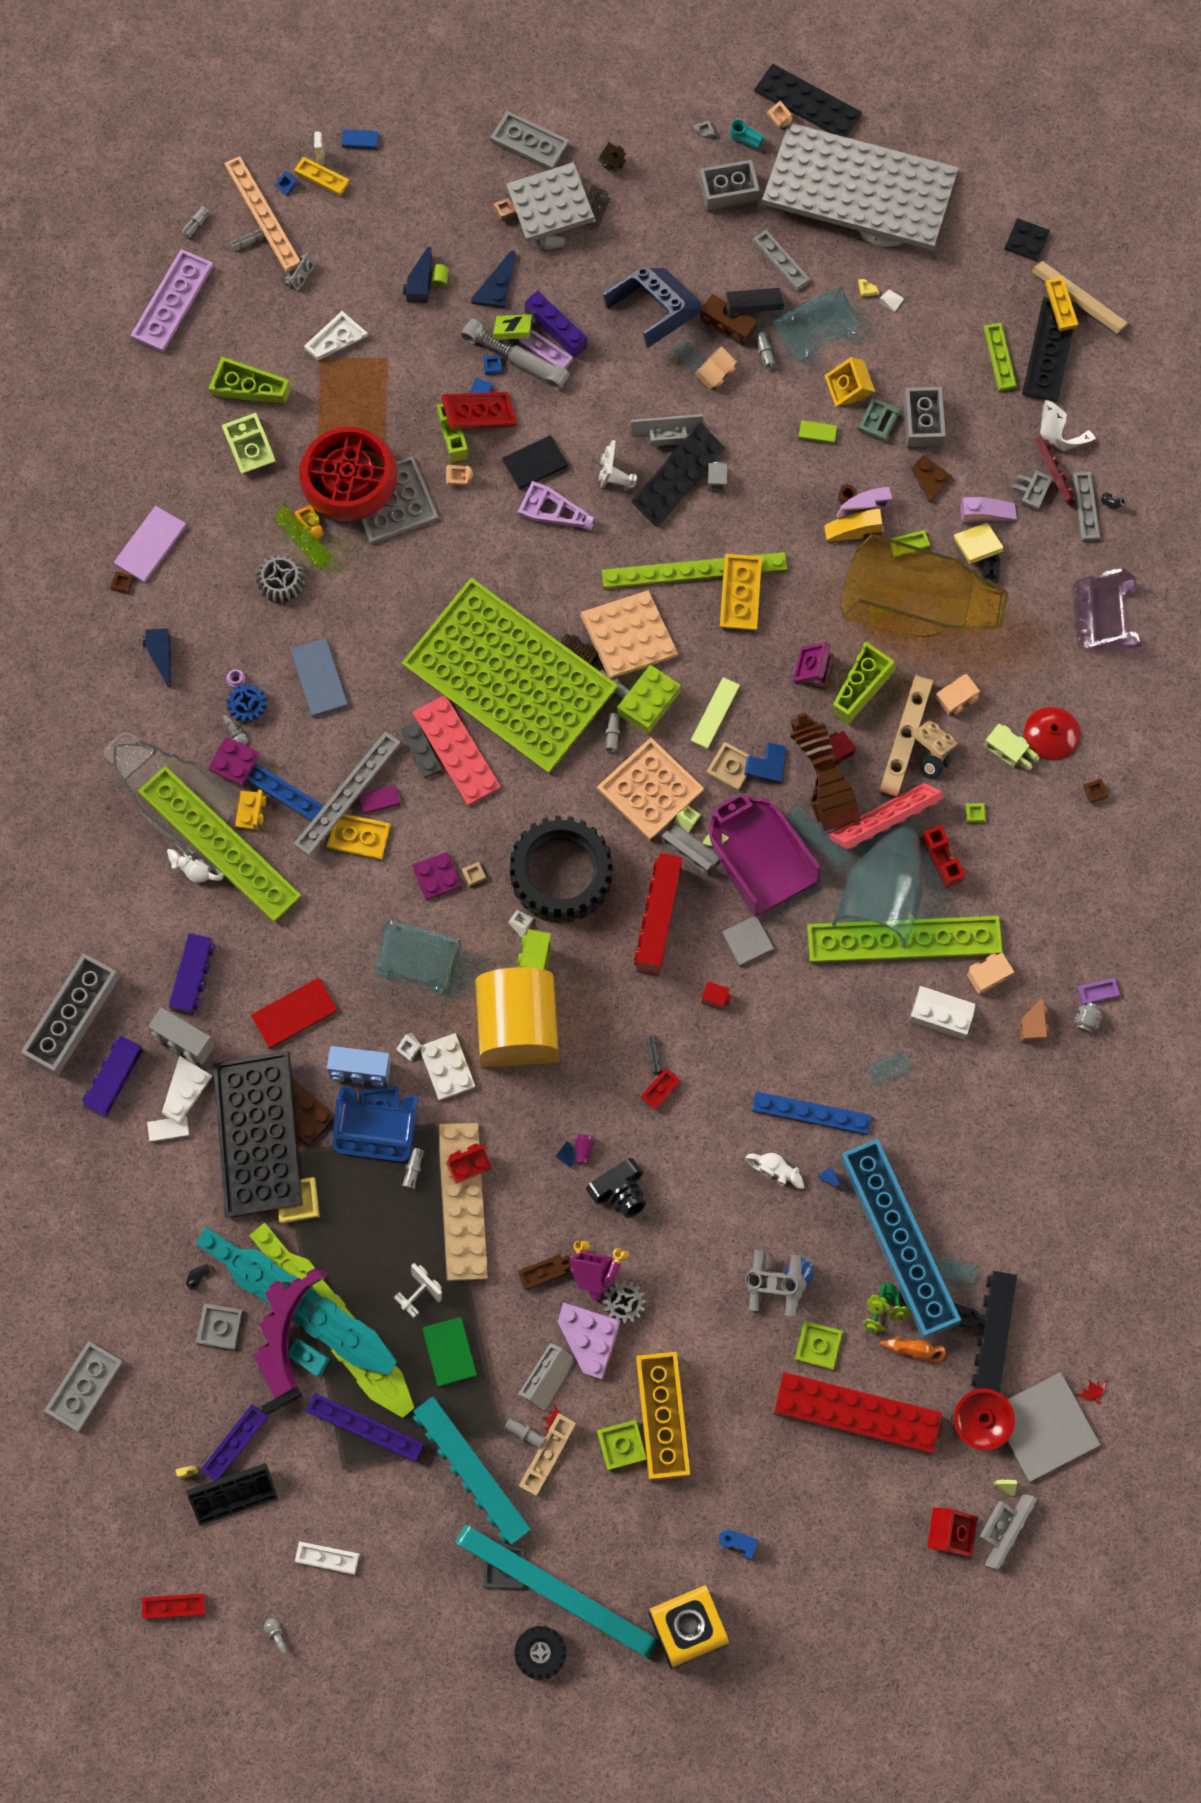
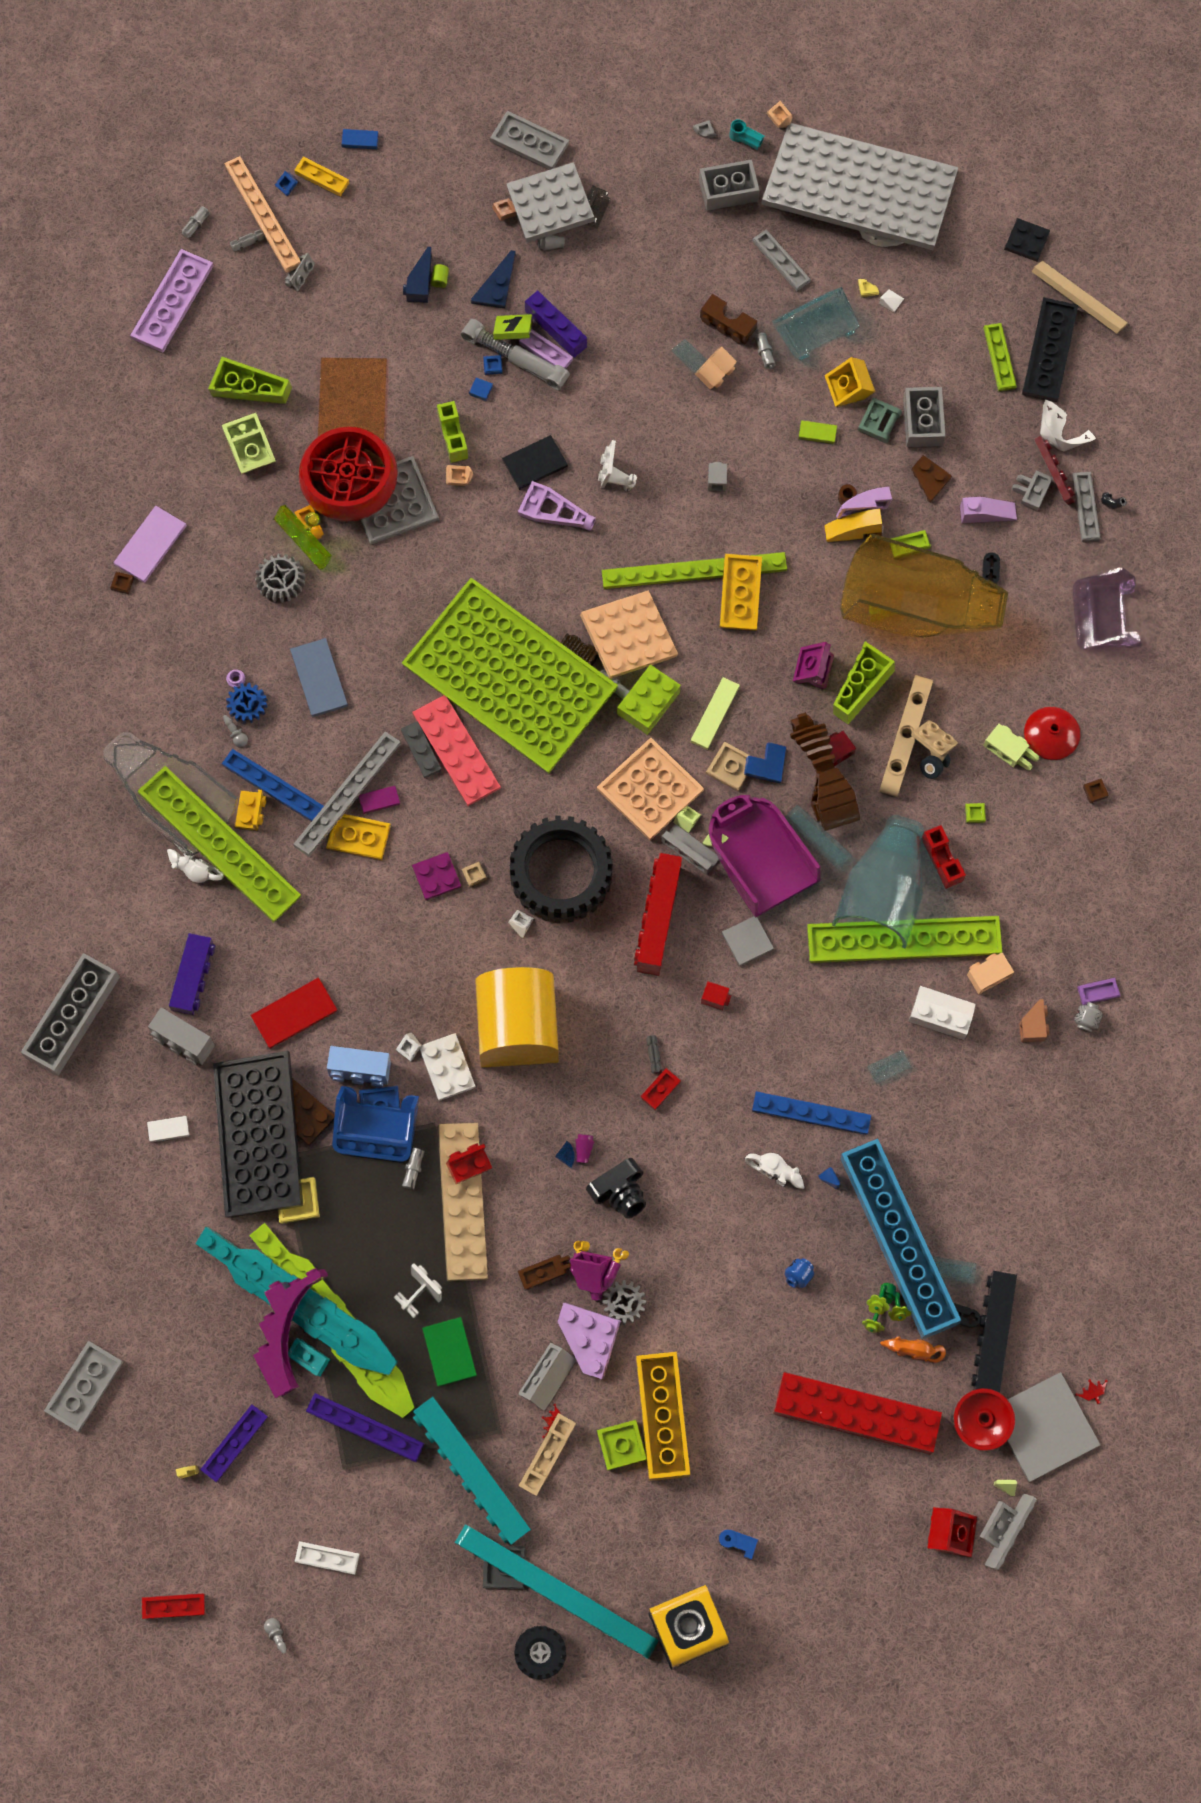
(112, 1077): dark purple brick -> none
(159, 649): dark blue slope -> none
(184, 1090): white wing -> none
(195, 1276): black arm -> none
(219, 1326): light grey tile -> none
(232, 1494): black piece -> none
(234, 761): magenta plate -> none
(281, 1401): black tile -> none
(319, 148): white tile -> none
(335, 336): white wing -> none
(418, 955): clear light blue windscreen -> none
(479, 410): red tile -> none
(524, 1432): light grey pin -> none
(535, 950): lime brick -> none
(609, 152): dark brown brick -> none
(612, 733): light grey pin -> none
(665, 429): light grey bracket -> none
(667, 291): dark blue windscreen -> none
(678, 474): black plate -> none
(755, 300): black tile -> none
(775, 1282): light grey piece -> none
(808, 101): black plate -> none
(818, 1345): lime tile -> none
(886, 815): coral plate -> none
(958, 694): light nougat brick -> none
(978, 543): light yellow tile -> none
(1061, 304): yellow plate -> none

